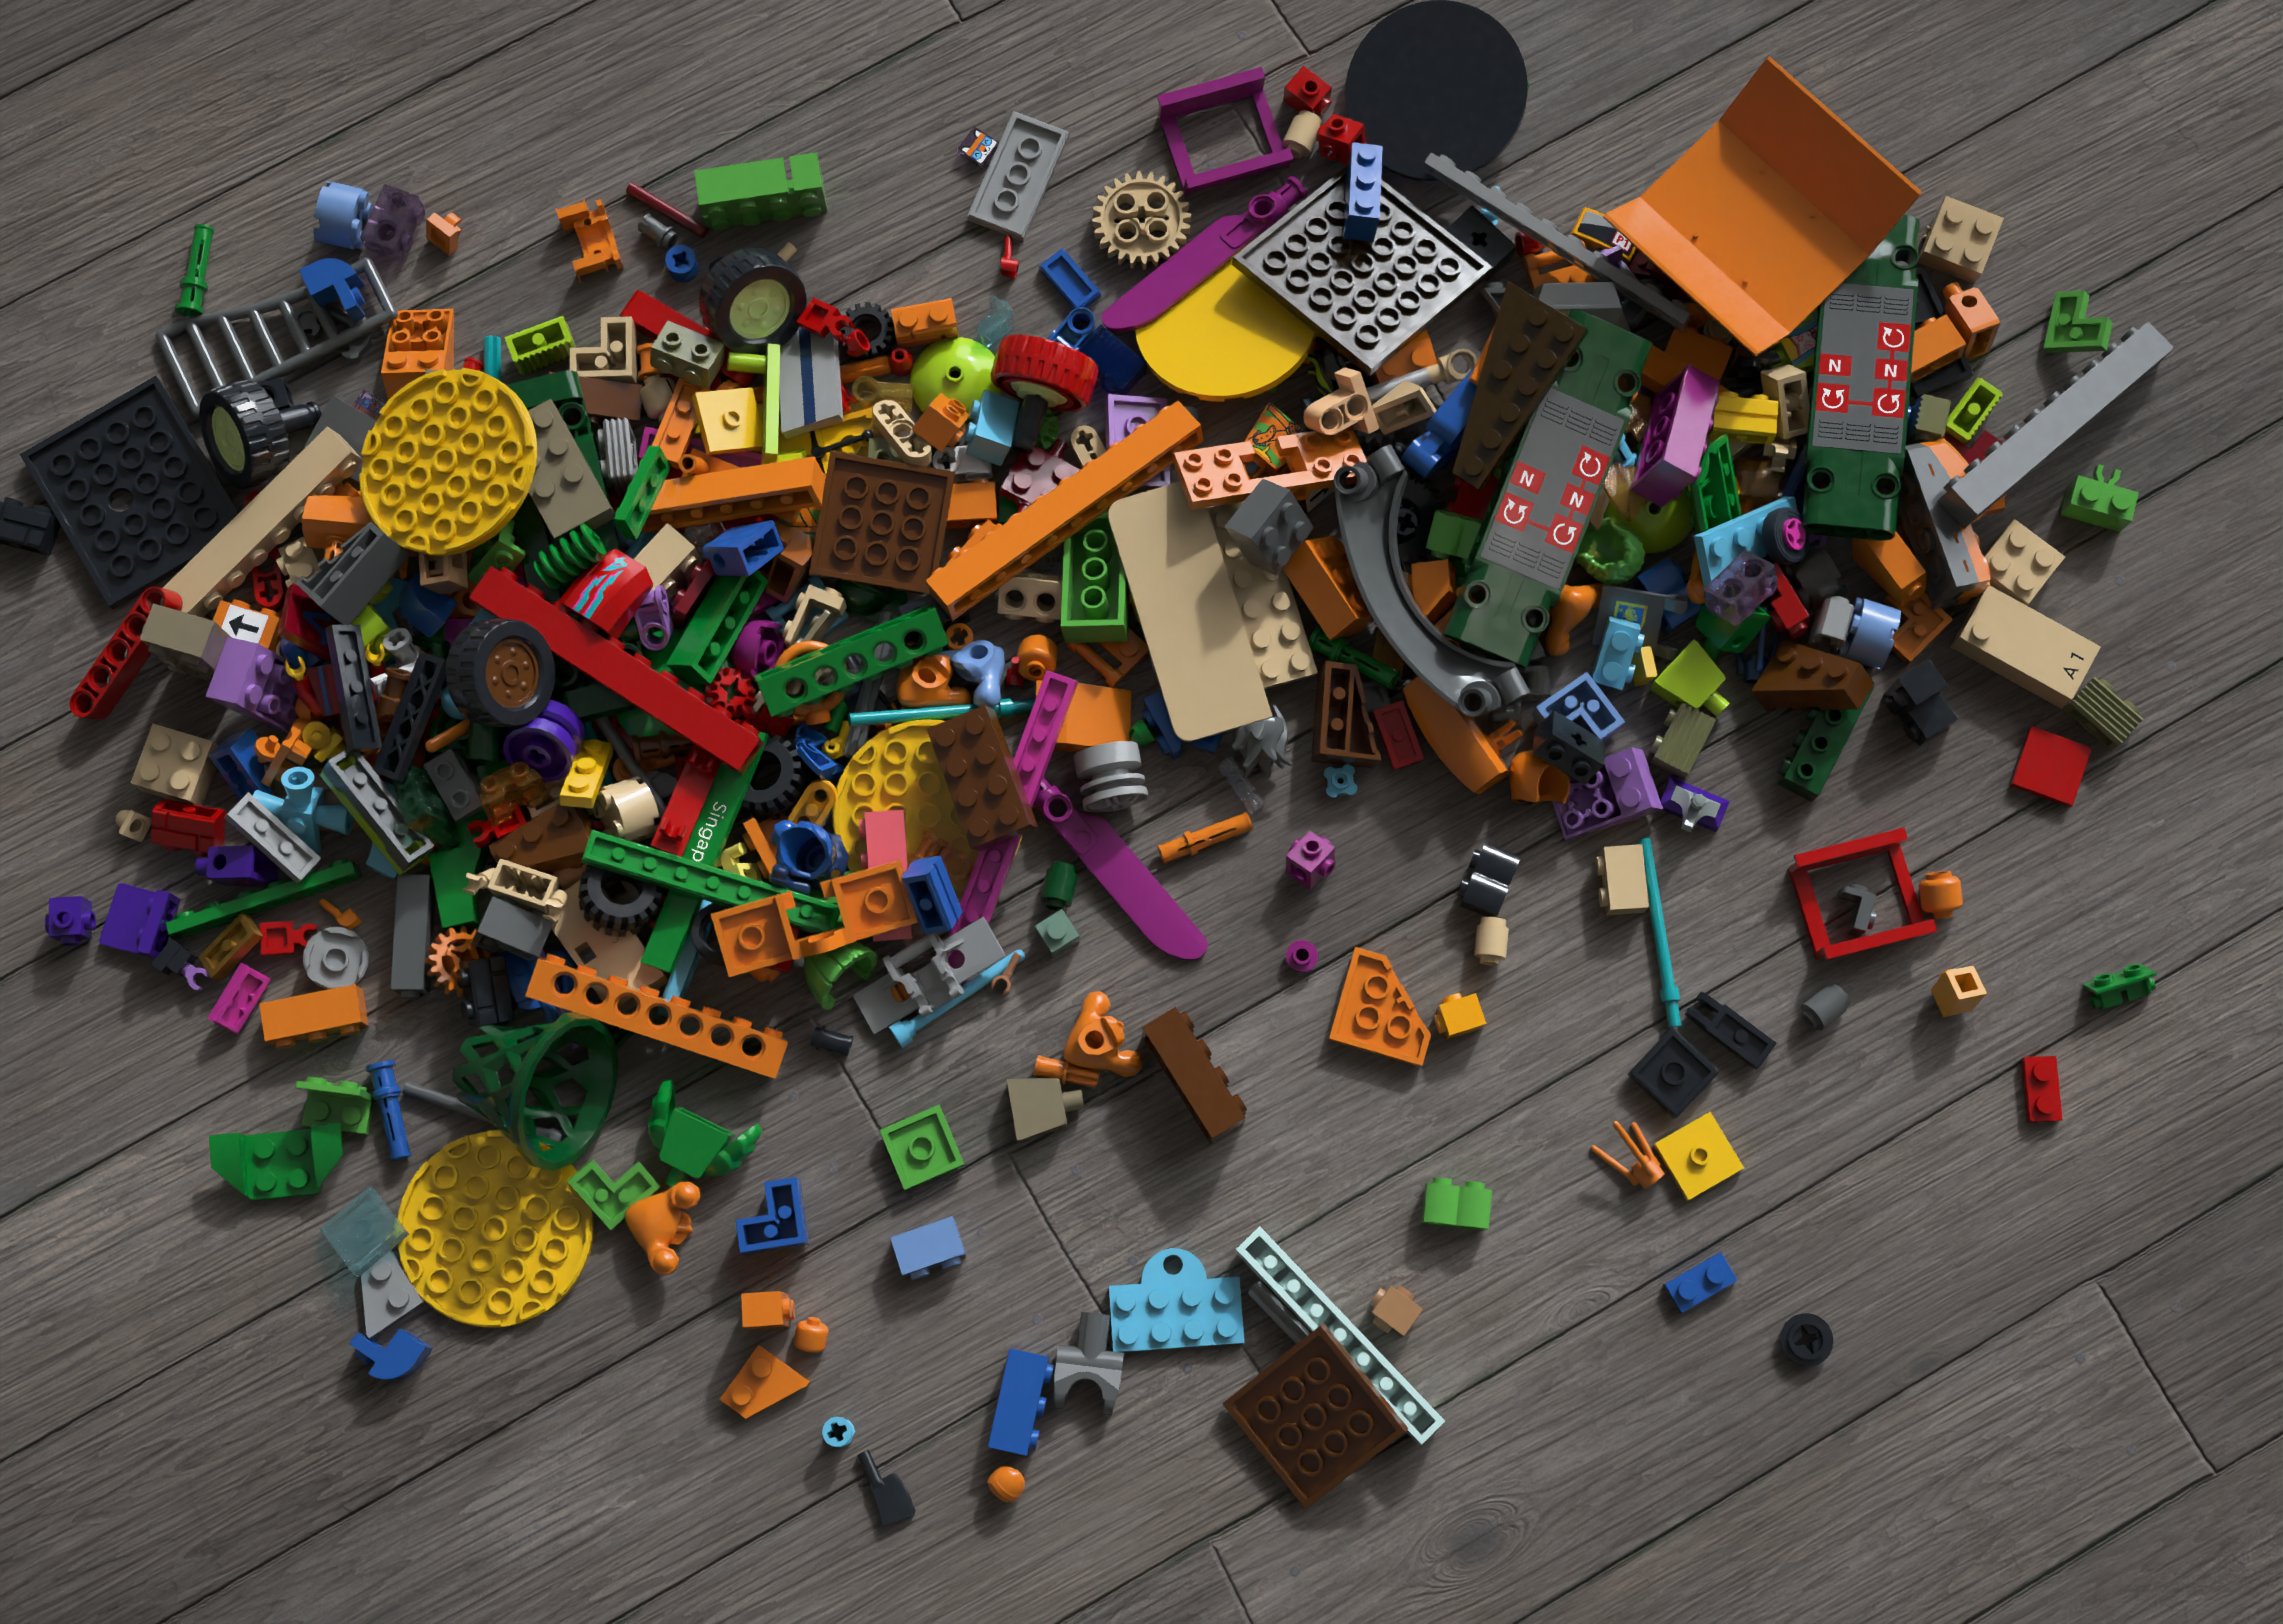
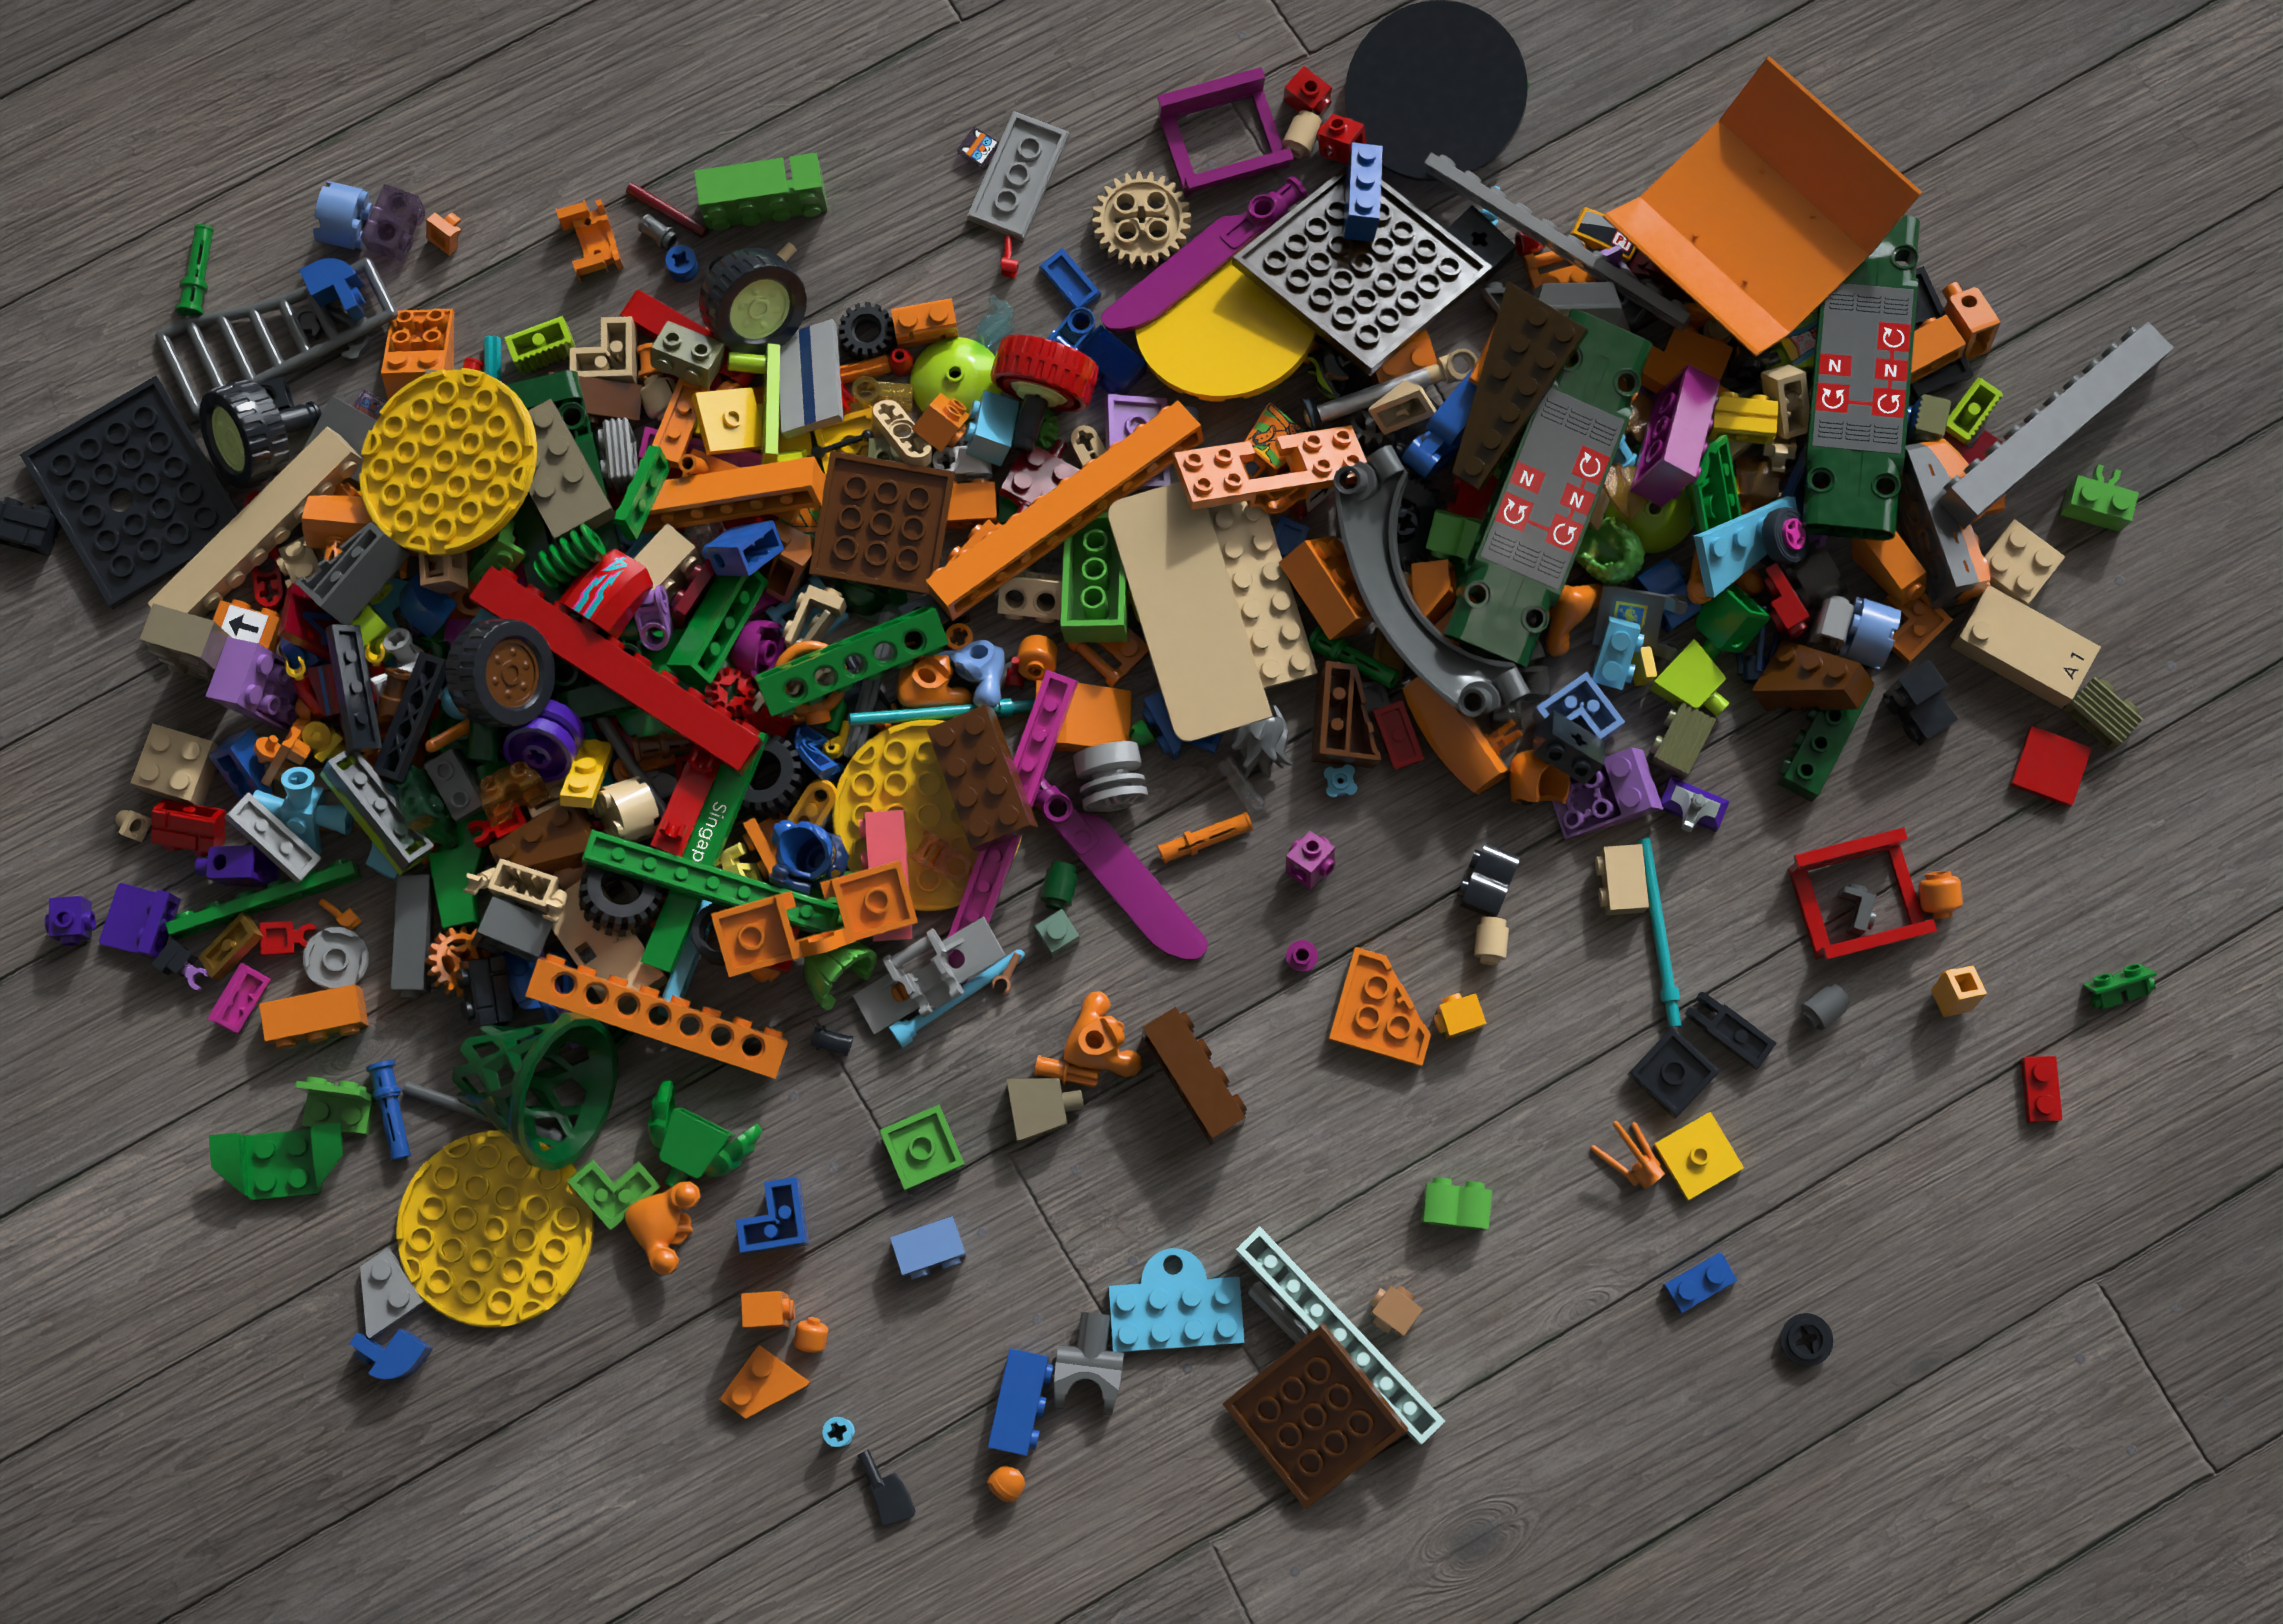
(113, 661): red beam -> none
(364, 1231): clear light blue plate -> none
(823, 318): red plate -> none
(857, 343): red hinge -> none
(932, 895): blue brick -> none
(1269, 526): dark grey brick -> none
(1335, 406): light nougat tile -> none
(1740, 588): clear purple brick -> none
(1959, 239): tan brick -> none
(2070, 329): bright green plate -> none

